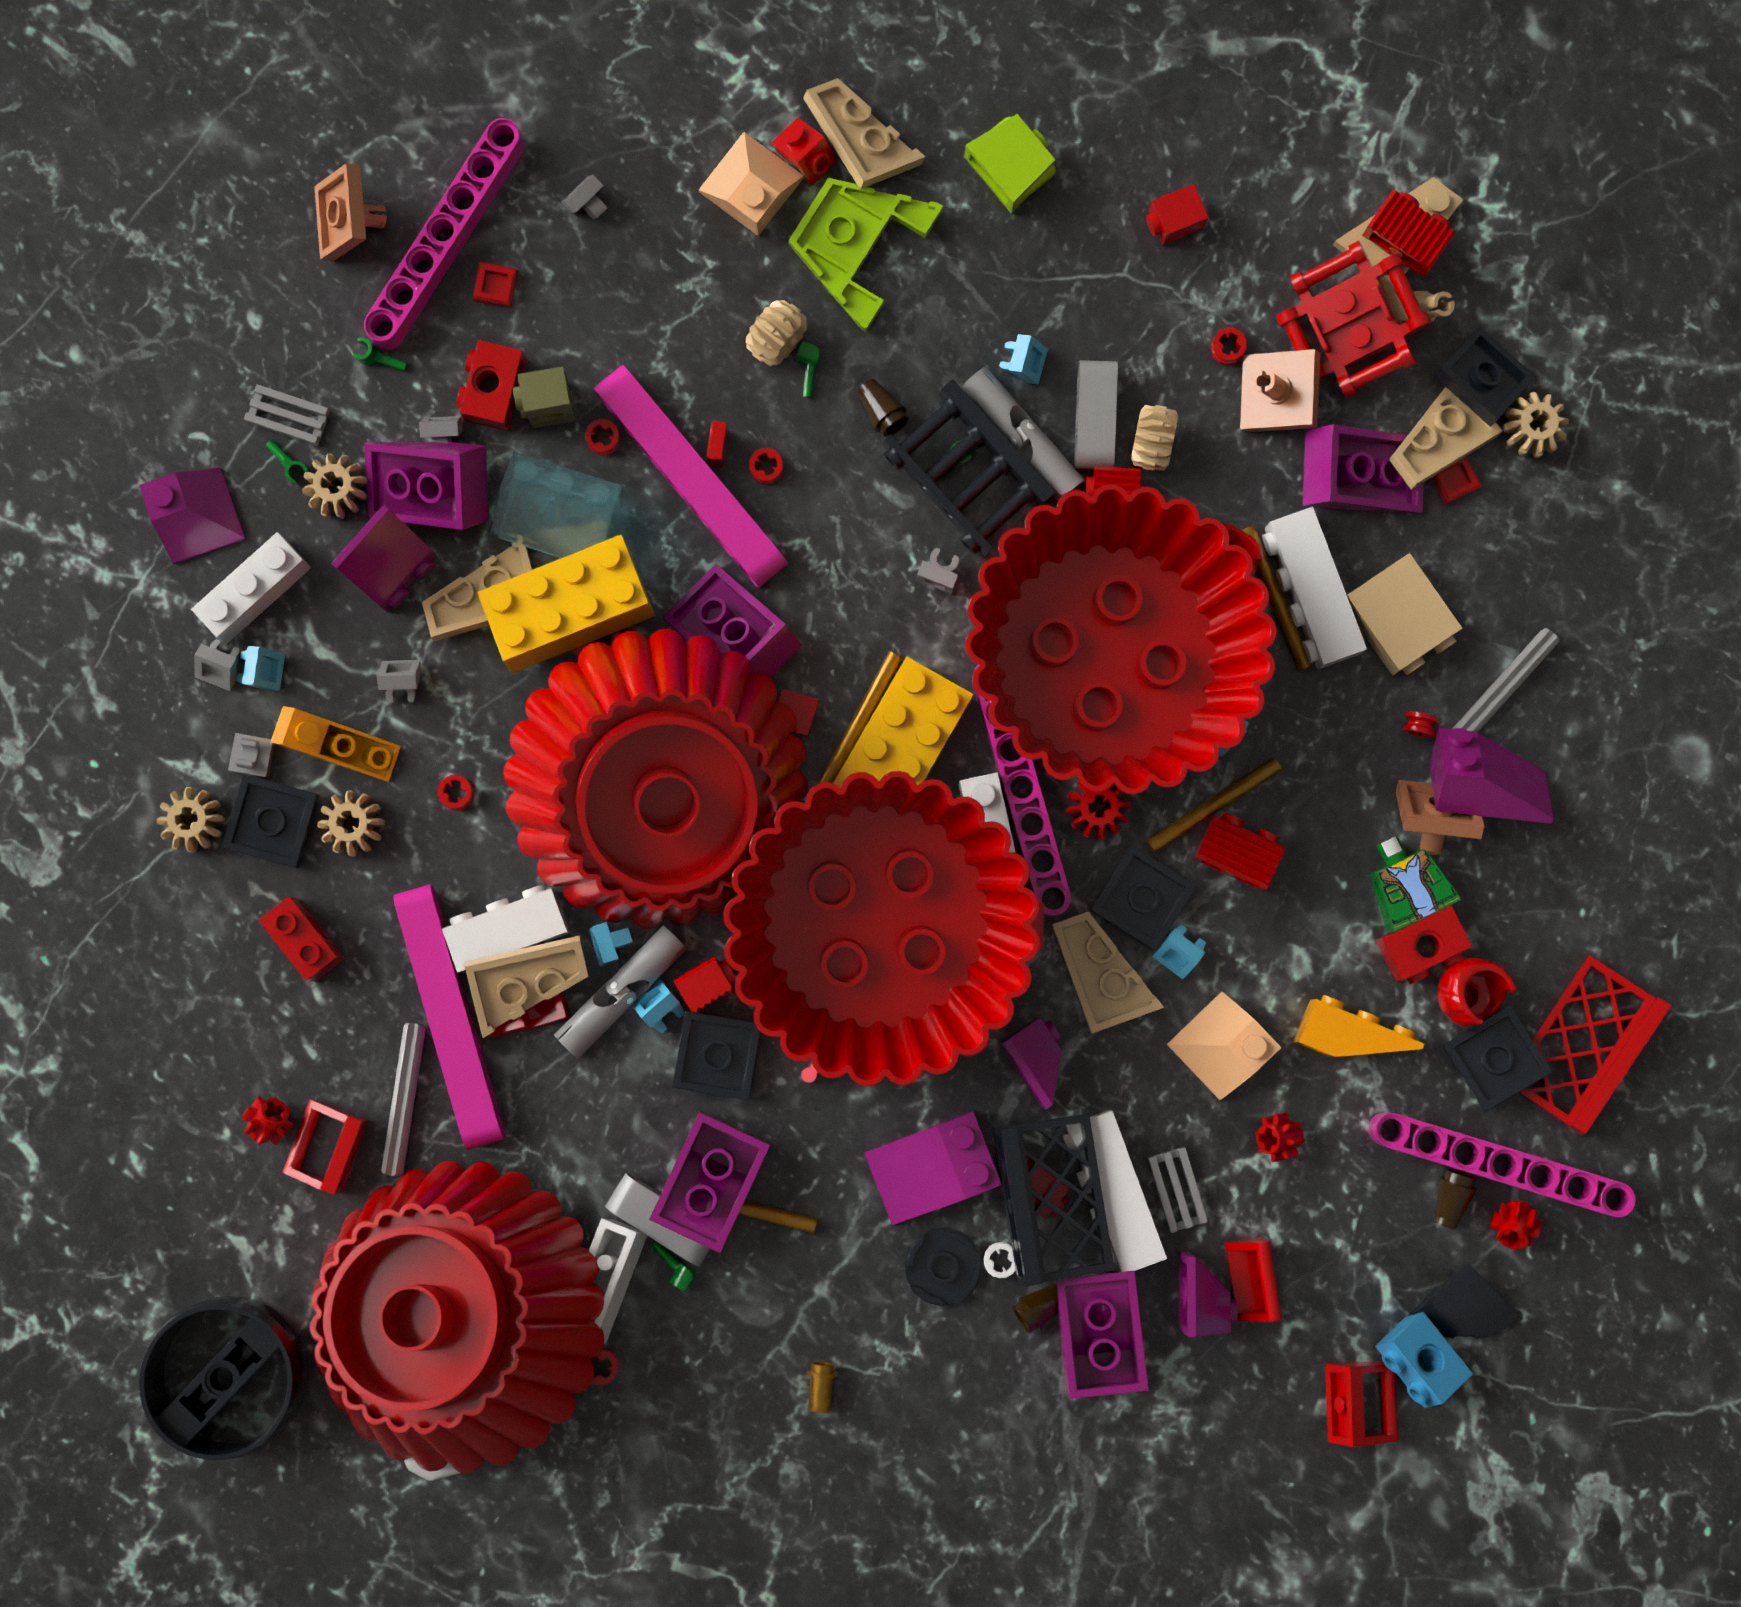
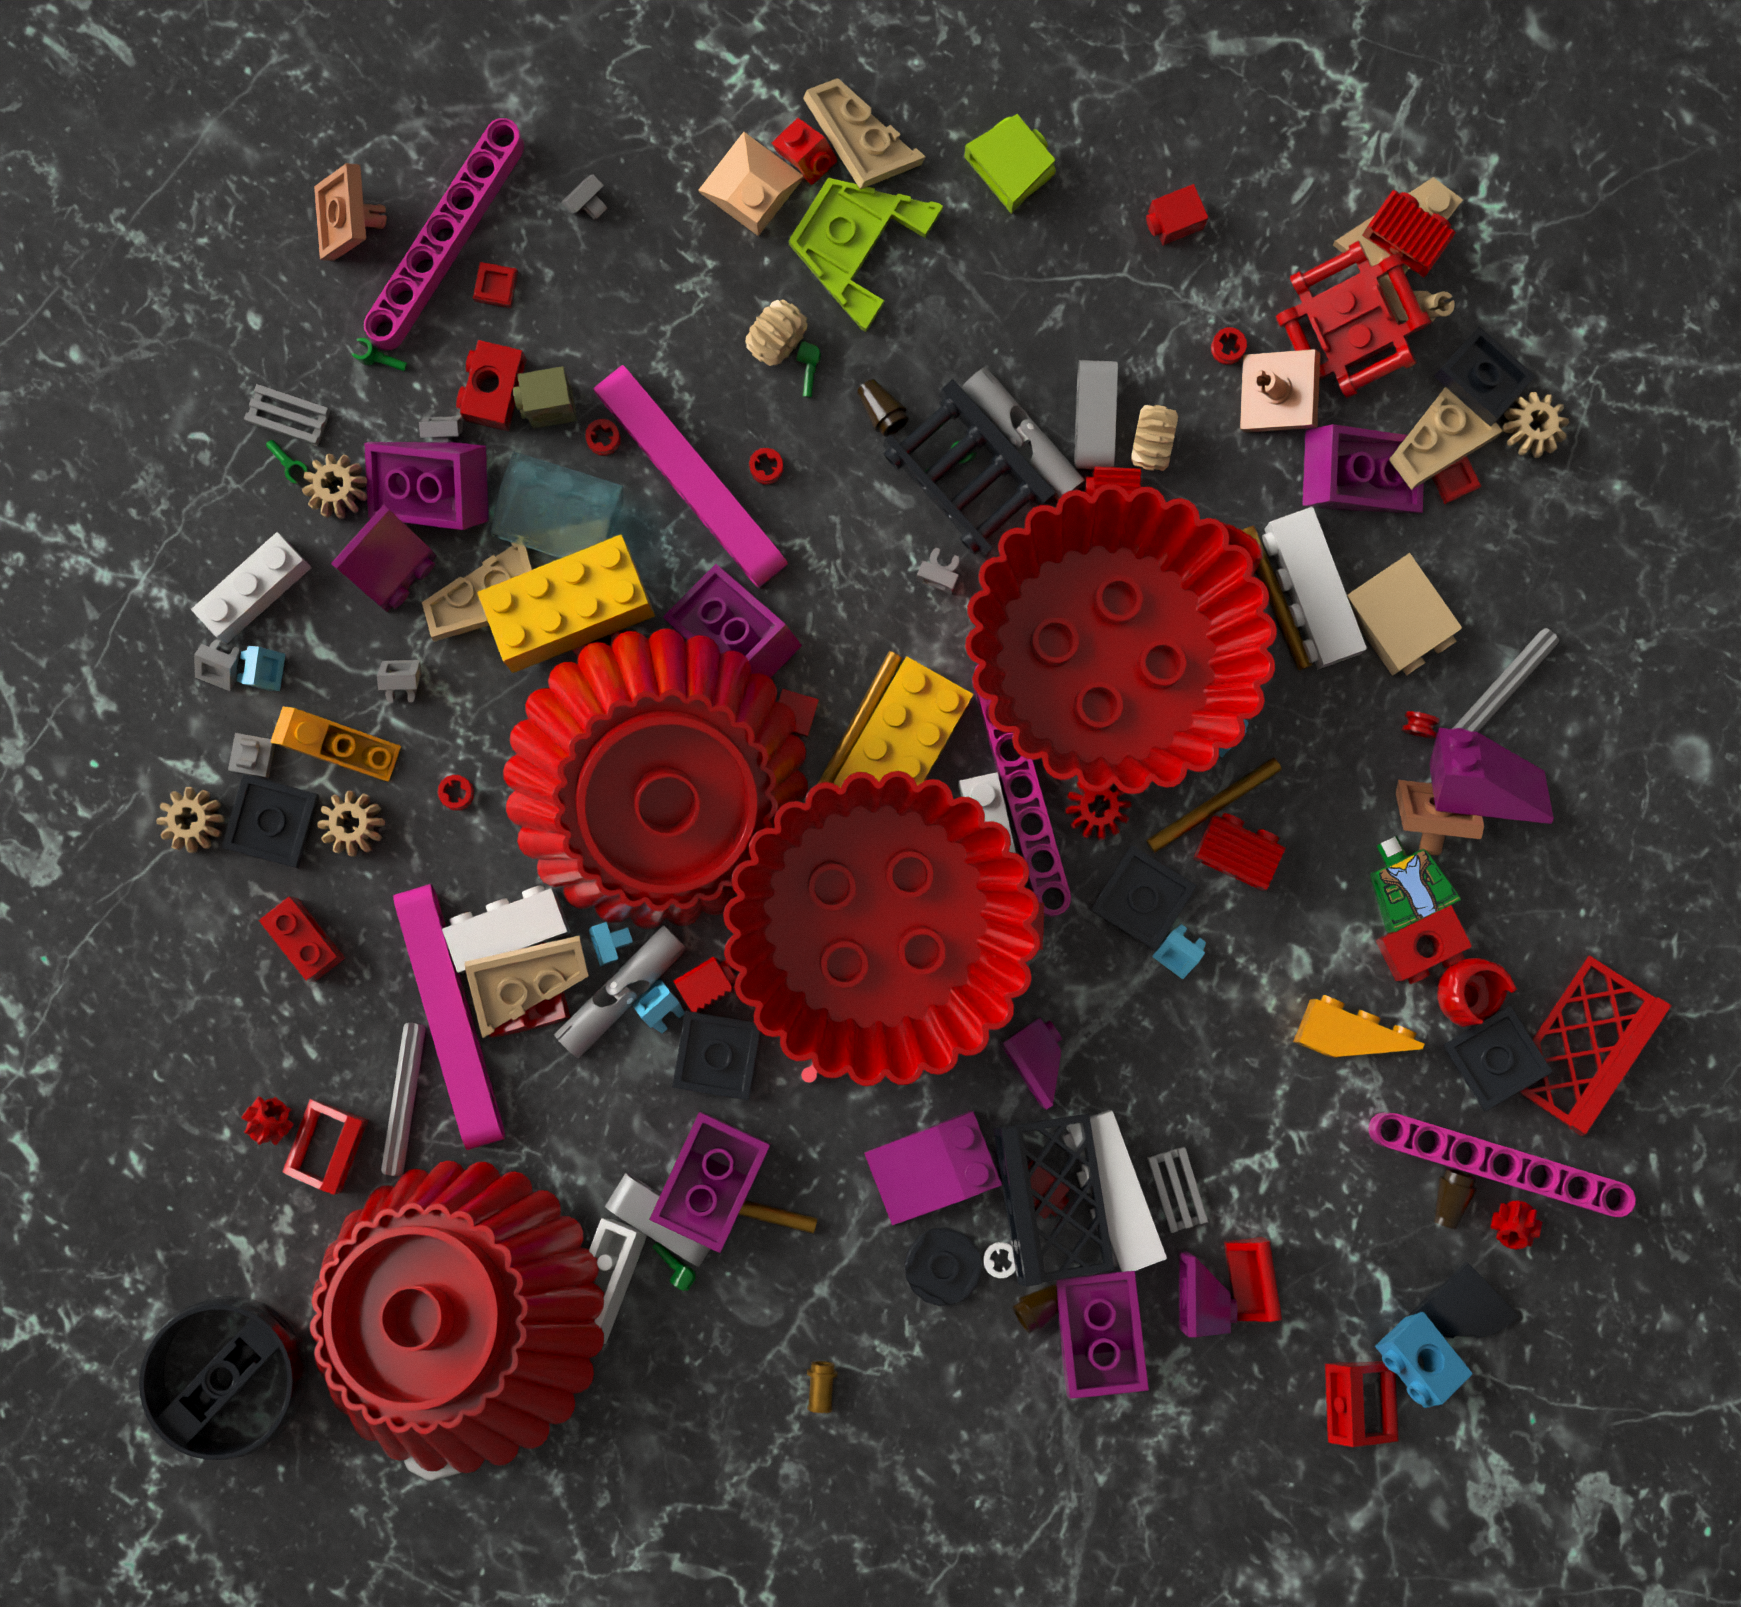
(192, 513): magenta slope -> none
(601, 1378): red bush -> none
(717, 443): red tile -> none
(1026, 360): medium azure tile -> none
(1100, 975): tan wing -> none
(1223, 1045): light nougat slope -> none
(1280, 1137): red gear -> none

